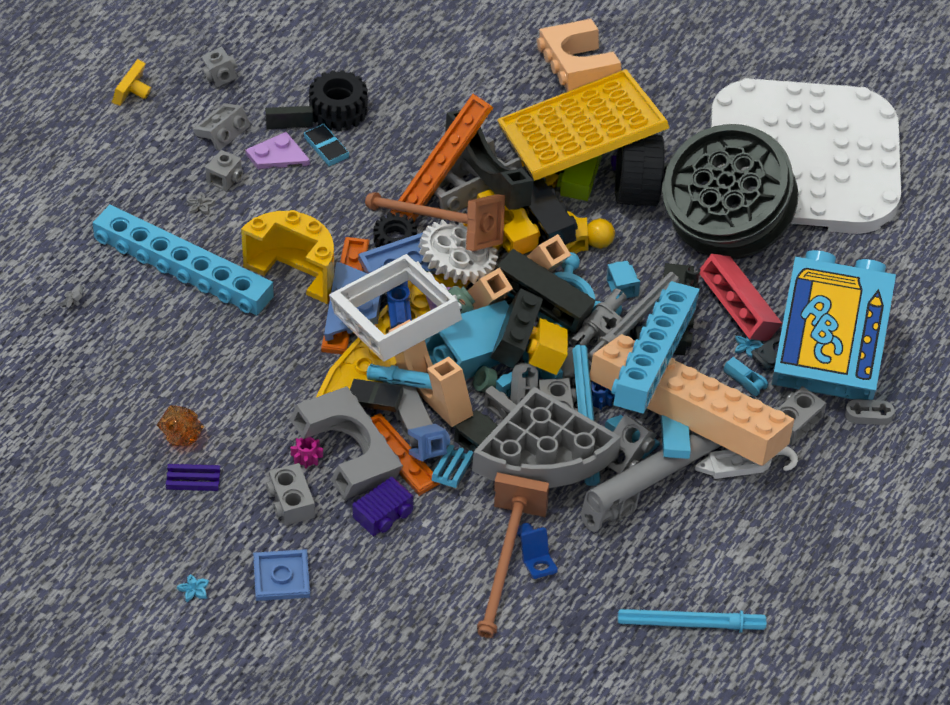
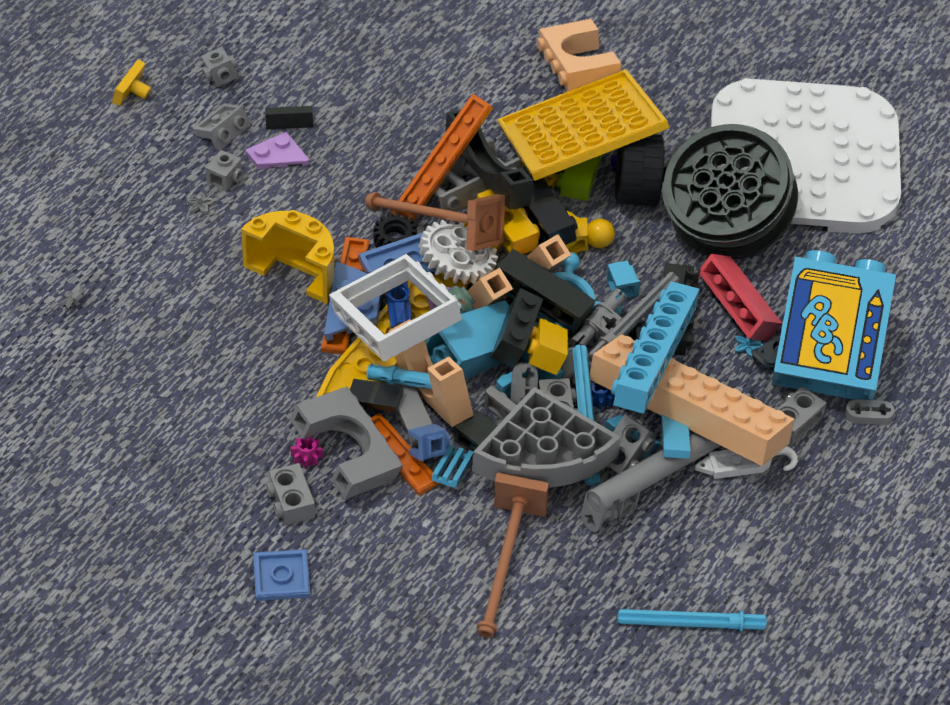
(180, 425): clear orange brick -> none
(183, 260): medium azure brick -> none
(193, 474): dark purple tile -> none
(194, 588): medium azure plant -> none
(326, 145): black tile -> none
(338, 100): black tyre -> none
(383, 506): dark purple brick -> none
(484, 379): sand green tile -> none
(535, 550): blue bracket -> none
(744, 375): medium azure bar -> none

